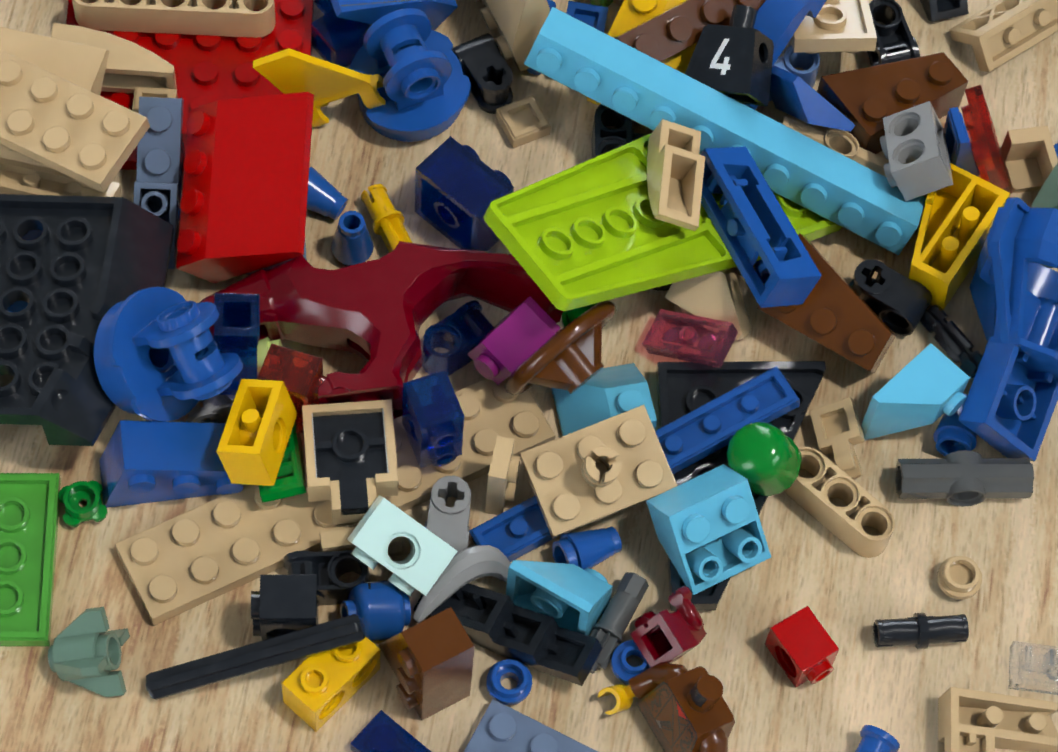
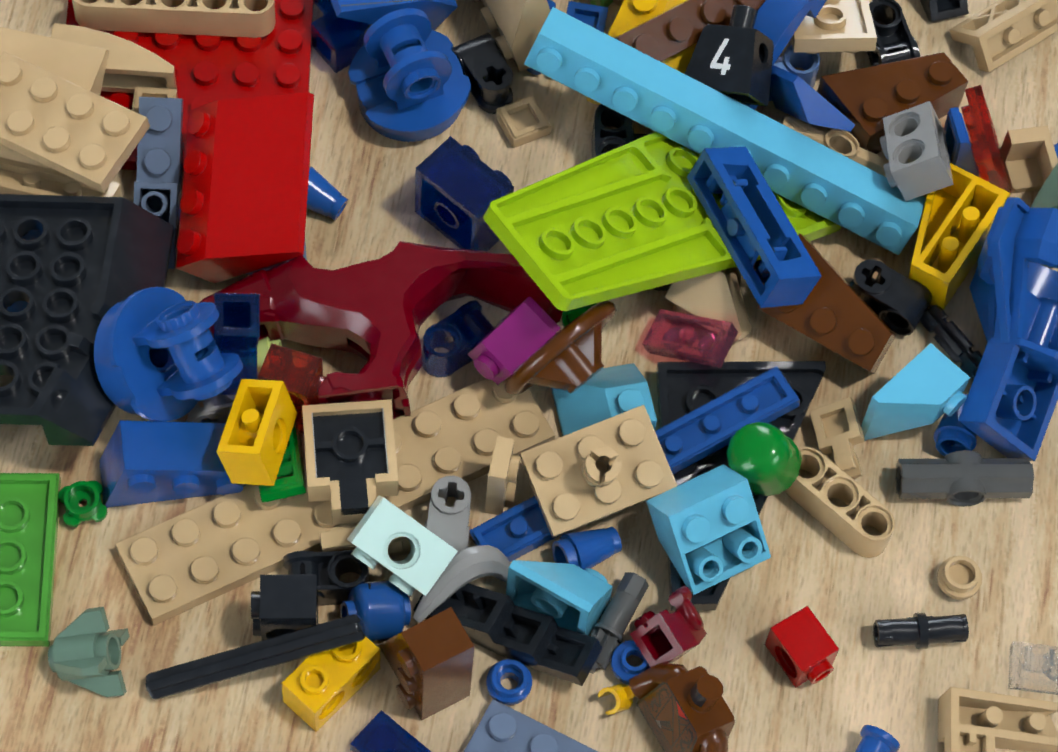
(328, 82): yellow flag -> none
(352, 239): blue cone -> none
(386, 219): yellow axle -> none
(433, 419): clear blue brick -> none
(675, 174): tan slope -> none

